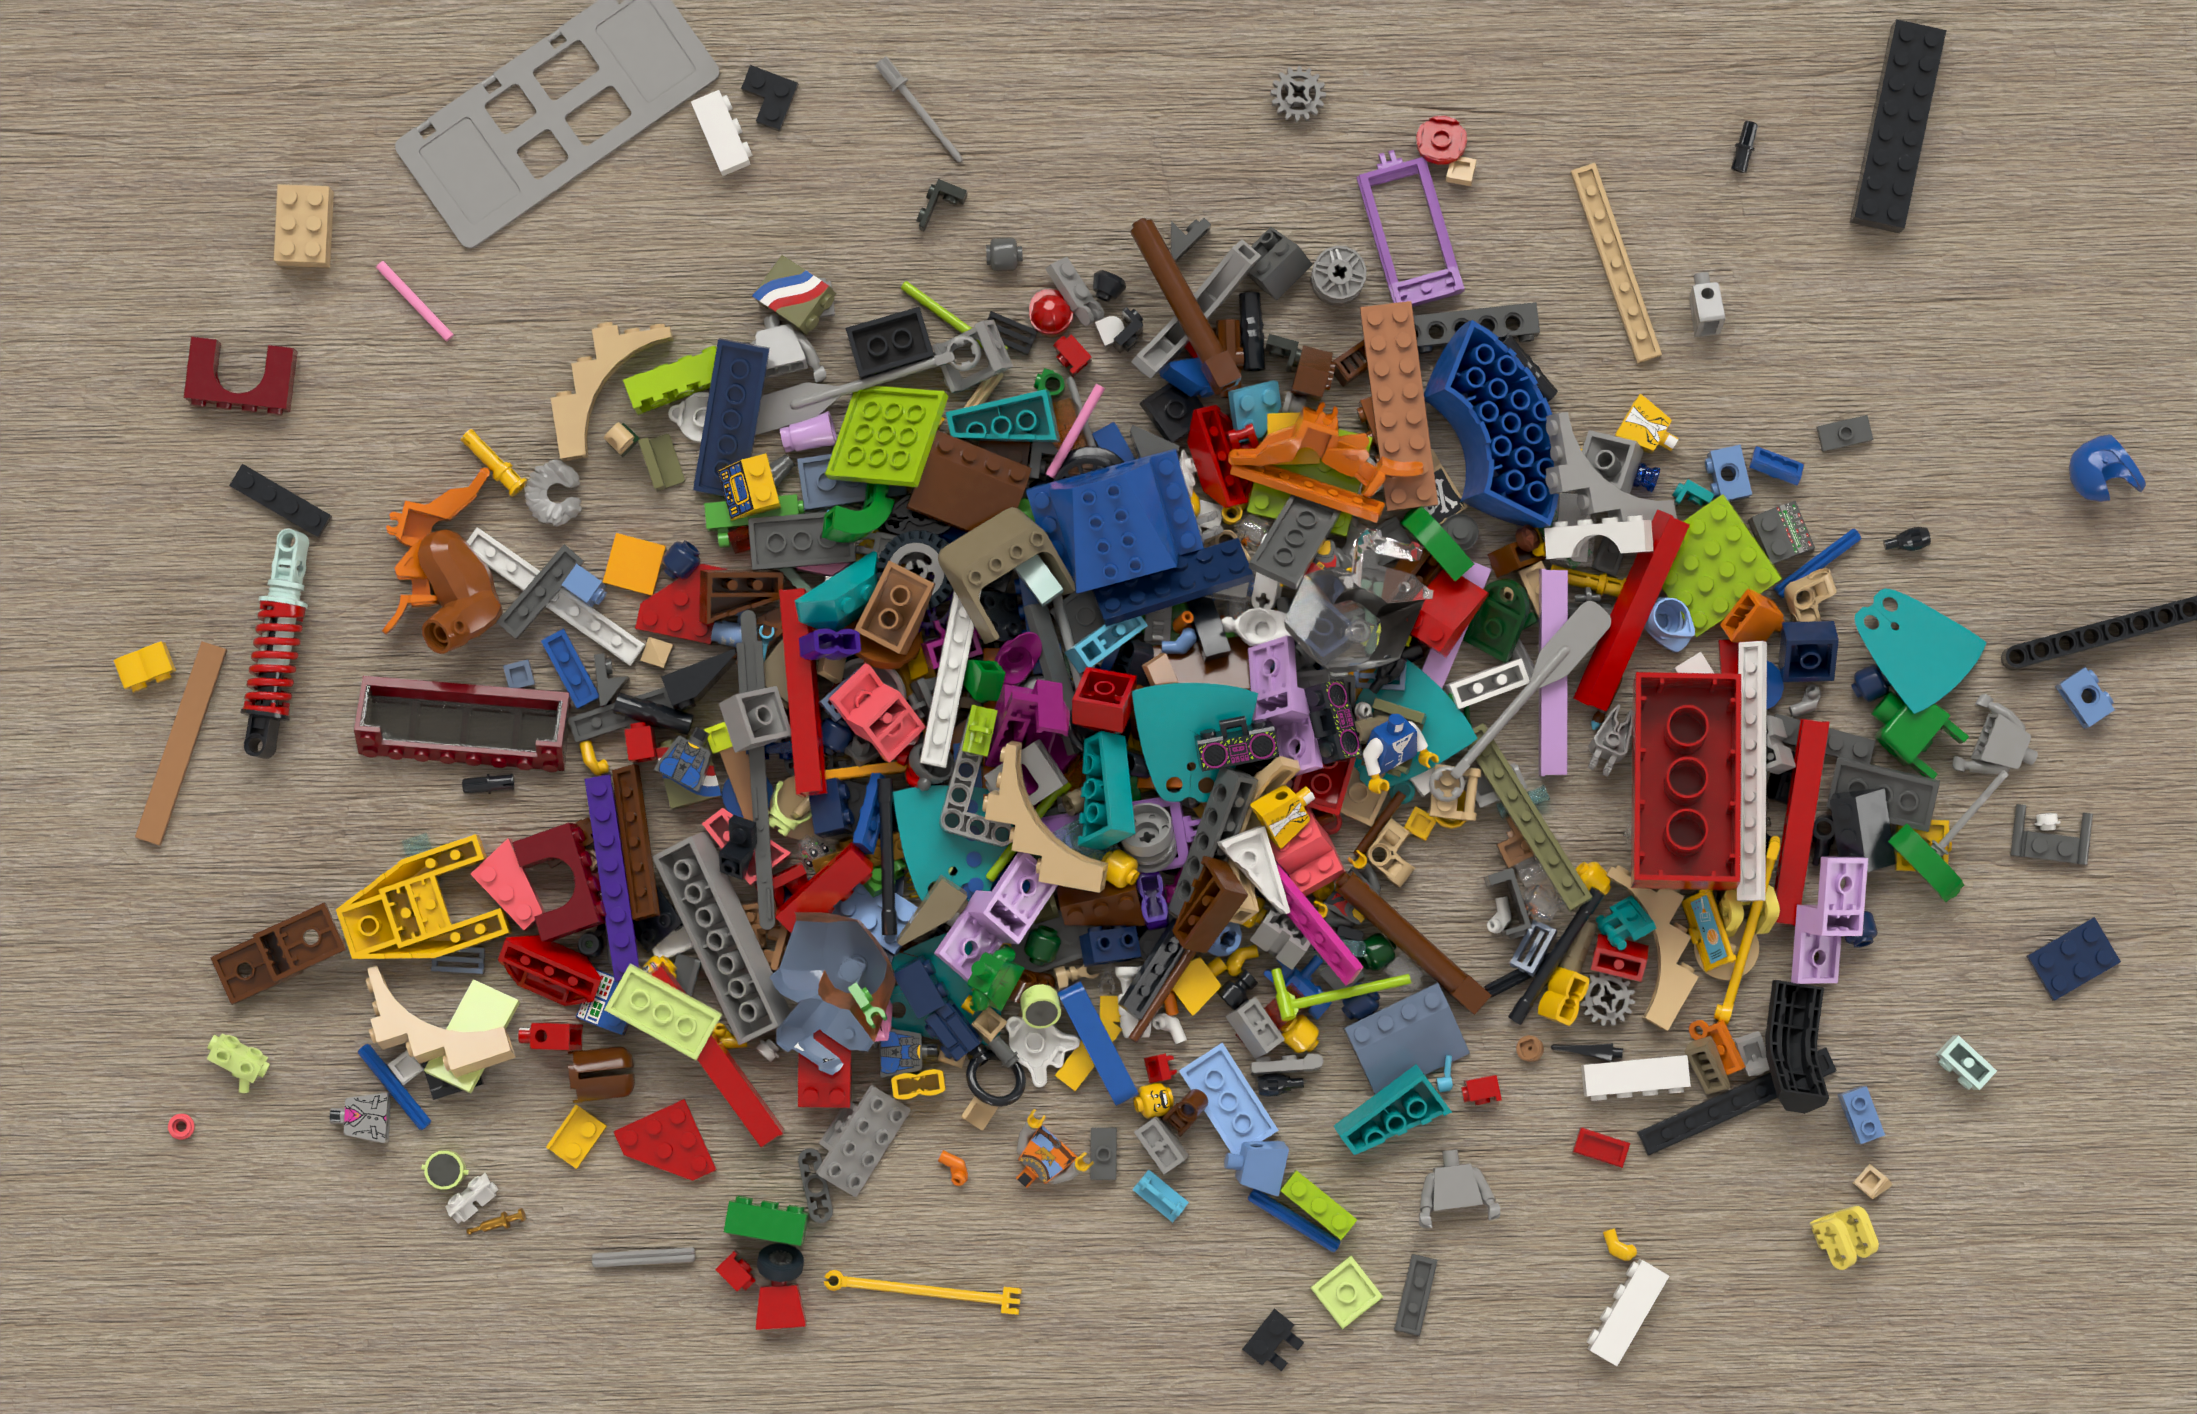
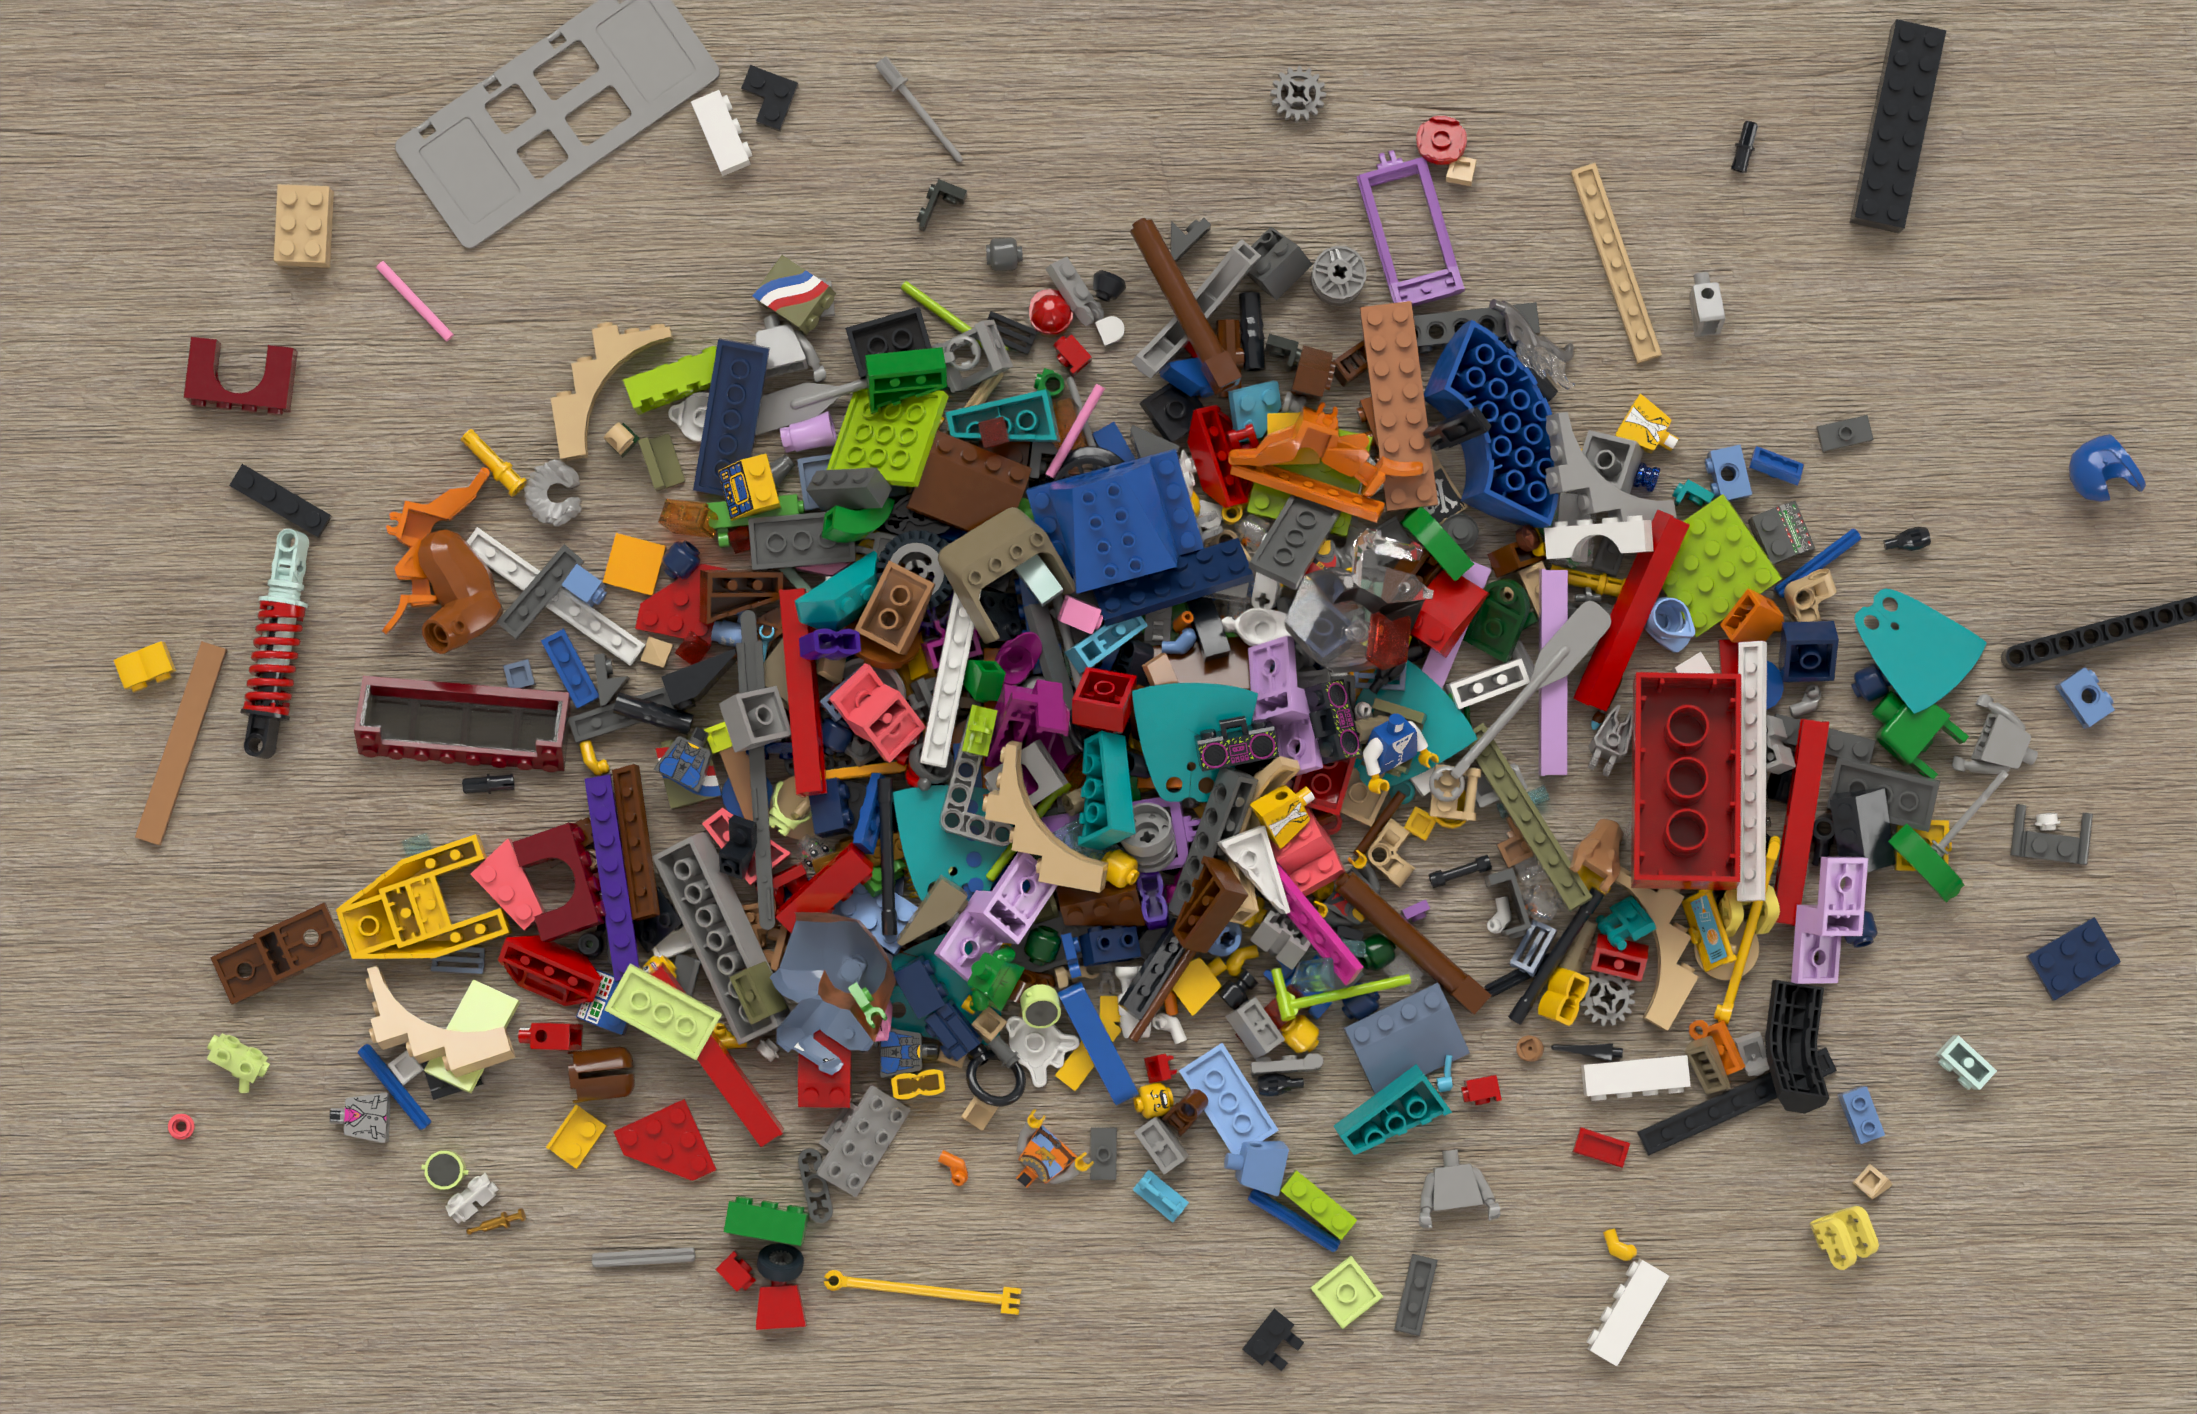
(641, 743): red brick -> none
(687, 518): none -> clear orange hinge
(692, 648): none -> clear red plate
(758, 992): none -> olive panel
(849, 488): none -> dark grey brick
(904, 374): none -> green wedge
(994, 432): none -> clear red plate
(1071, 947): none -> blue plate
(1080, 614): none -> bright pink slope
(1129, 336): black bracket -> none
(1314, 975): none -> clear light blue slope
(1388, 641): none -> clear red panel
(1416, 911): none -> medium lavender plate
(1458, 429): none -> black hinge
(1480, 864): none -> black bar
(1537, 349): none -> piece
(1600, 852): none -> medium nougat animal

